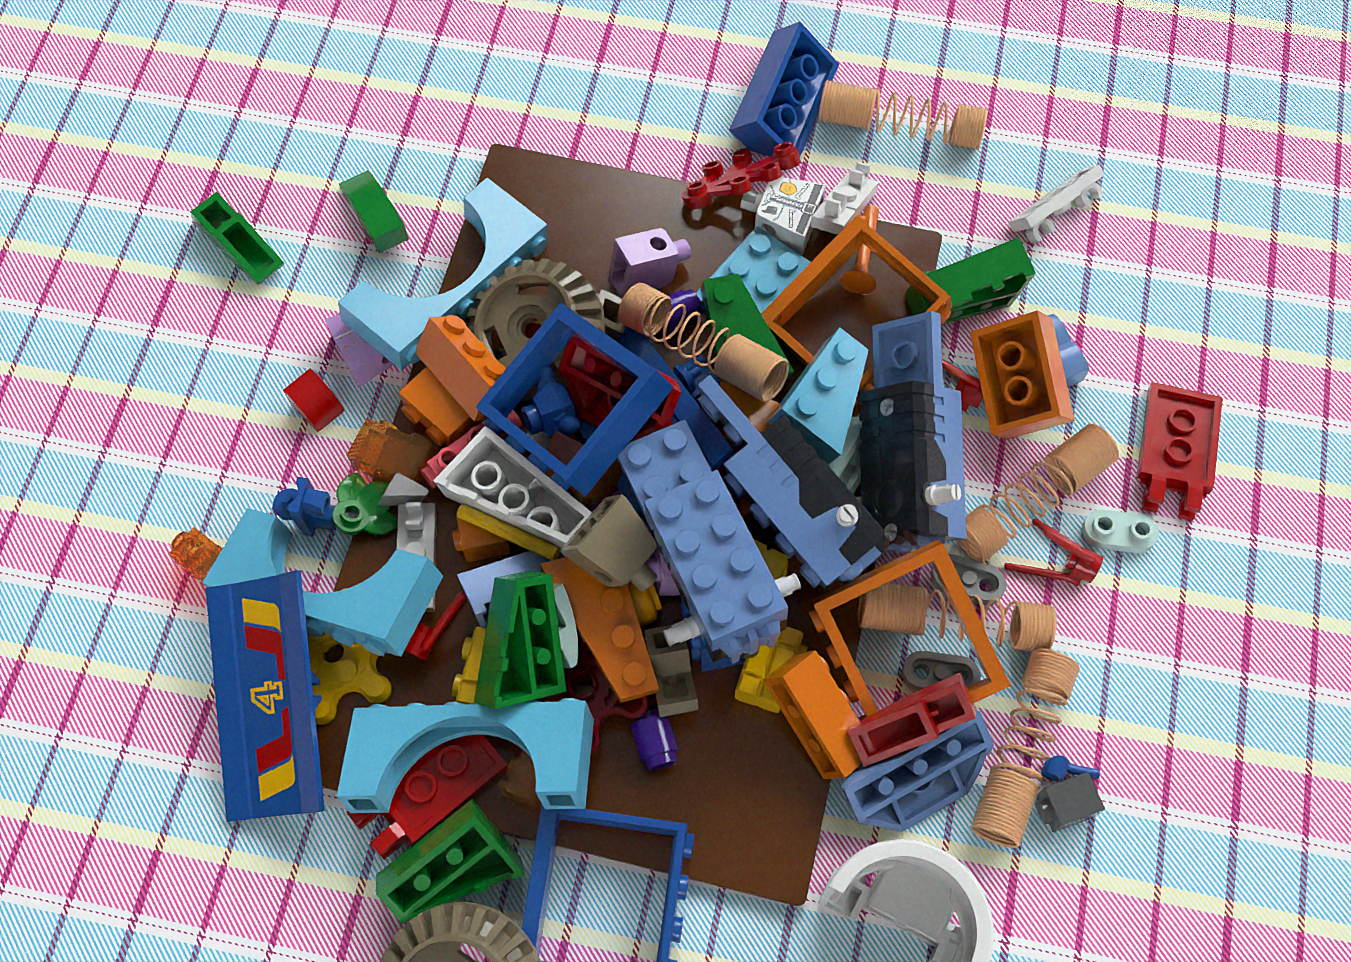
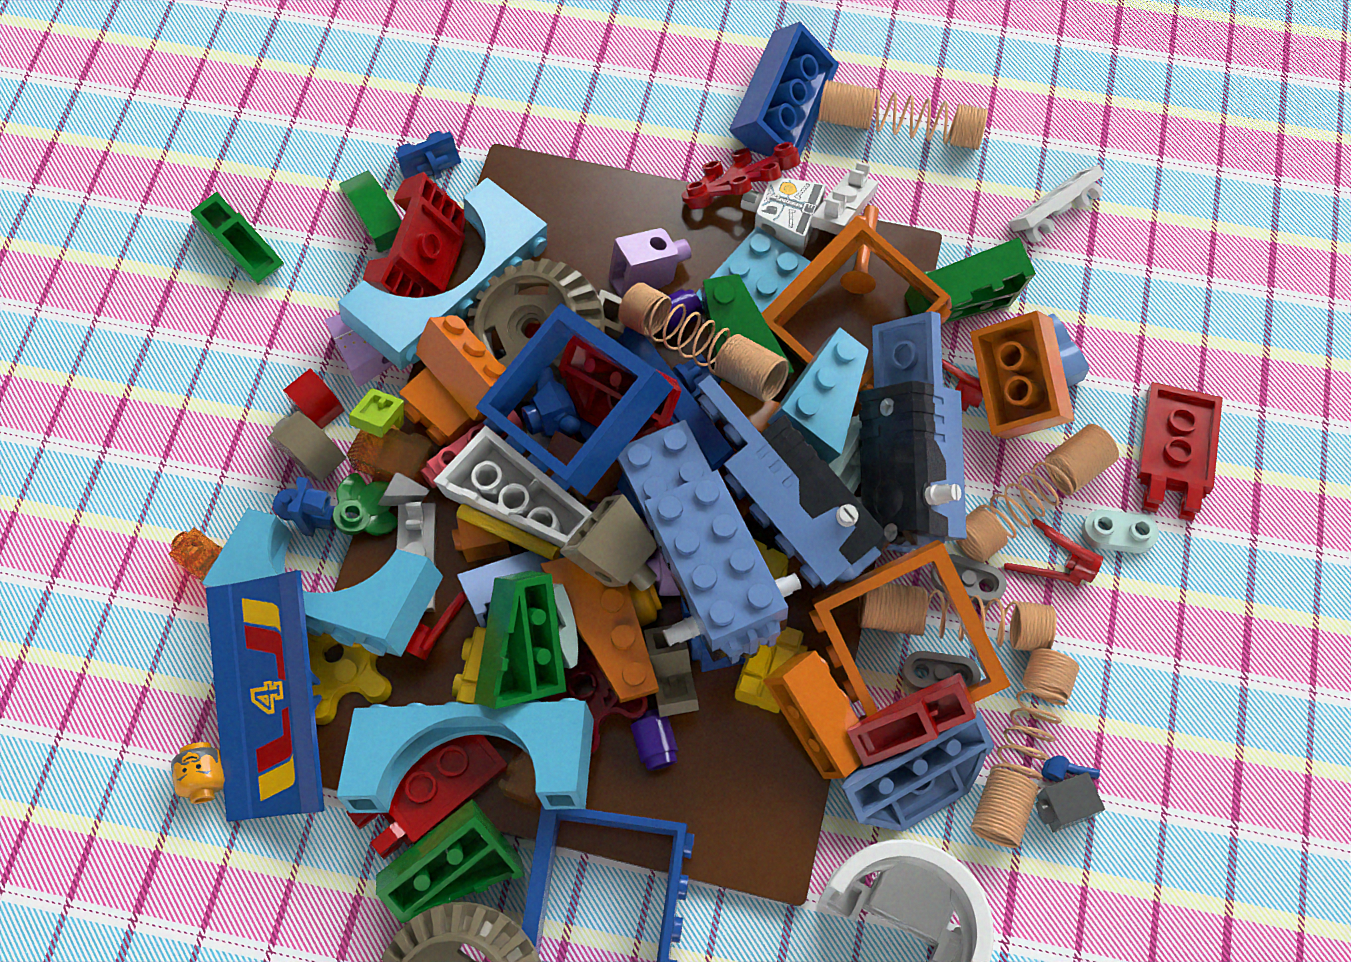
(197, 772): none -> light orange head
(306, 446): none -> dark tan brick
(377, 413): none -> lime bracket
(424, 244): none -> red plate
(428, 156): none -> blue hips

